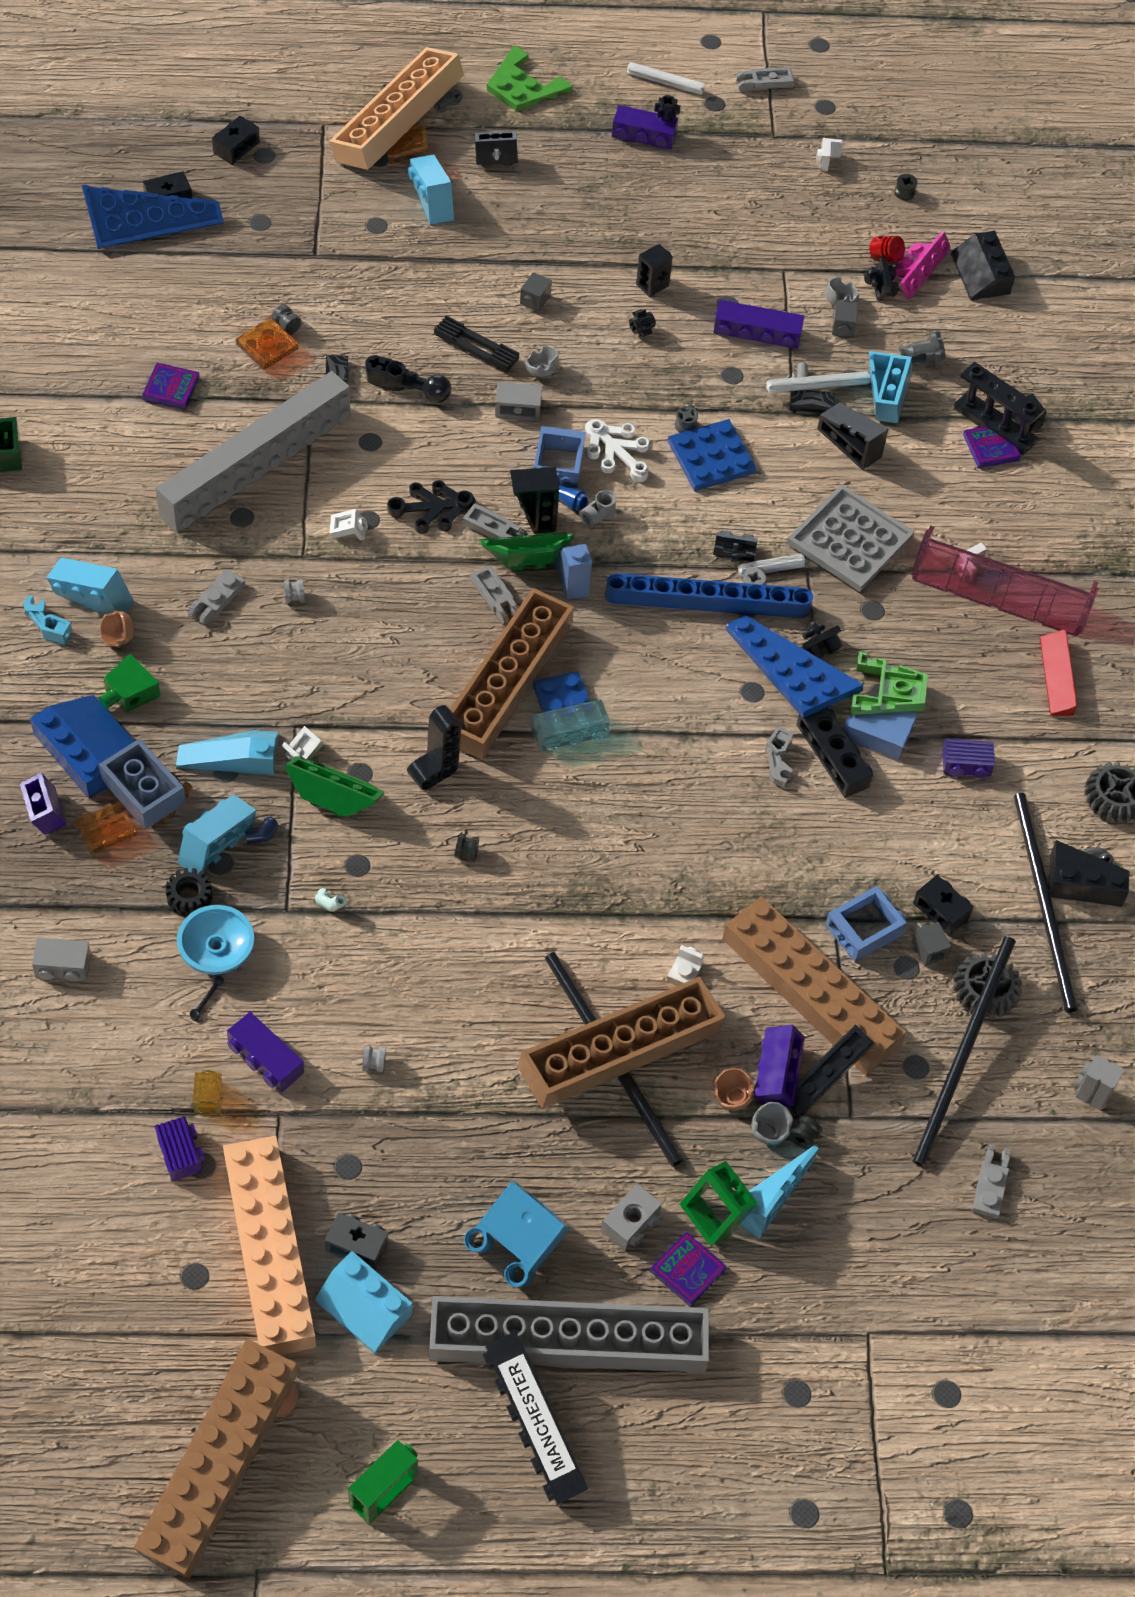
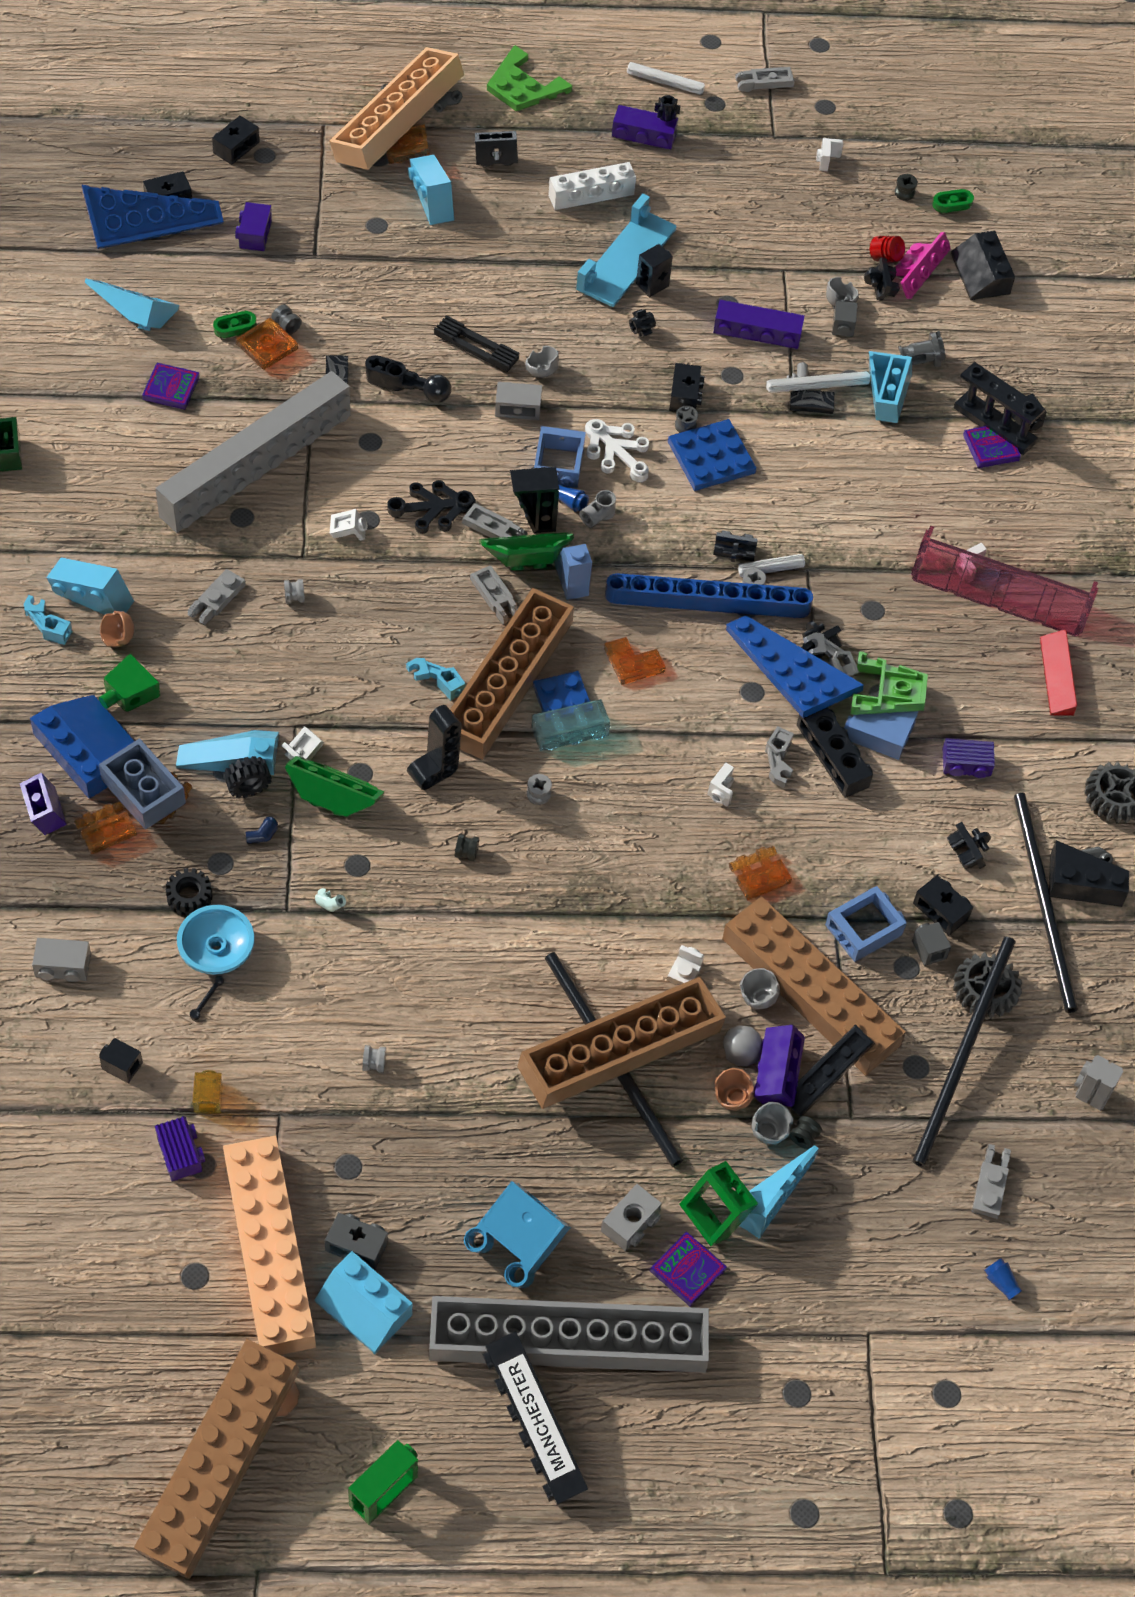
(120, 1060): none -> black brick
(134, 305): none -> medium azure wedge
(214, 832): medium azure wedge -> none
(234, 324): none -> green plate
(247, 777): none -> black tyre
(254, 226): none -> dark purple brick
(265, 1052): dark purple brick -> none
(427, 669): none -> medium azure piece
(535, 291): dark grey brick -> none
(535, 794): none -> light grey wheel
(592, 186): none -> white brick
(619, 264): none -> medium azure bracket
(631, 666): none -> clear orange plate
(686, 386): none -> black brick
(720, 785): none -> white bracket
(742, 1045): none -> light grey hair
(760, 988): none -> light grey hair
(762, 879): none -> clear orange plate
(824, 646): none -> light grey piece
(850, 537): light grey plate -> none
(854, 434): black wedge -> none
(953, 200): none -> green plate
(972, 855): none -> black hips
(1003, 1278): none -> blue cone

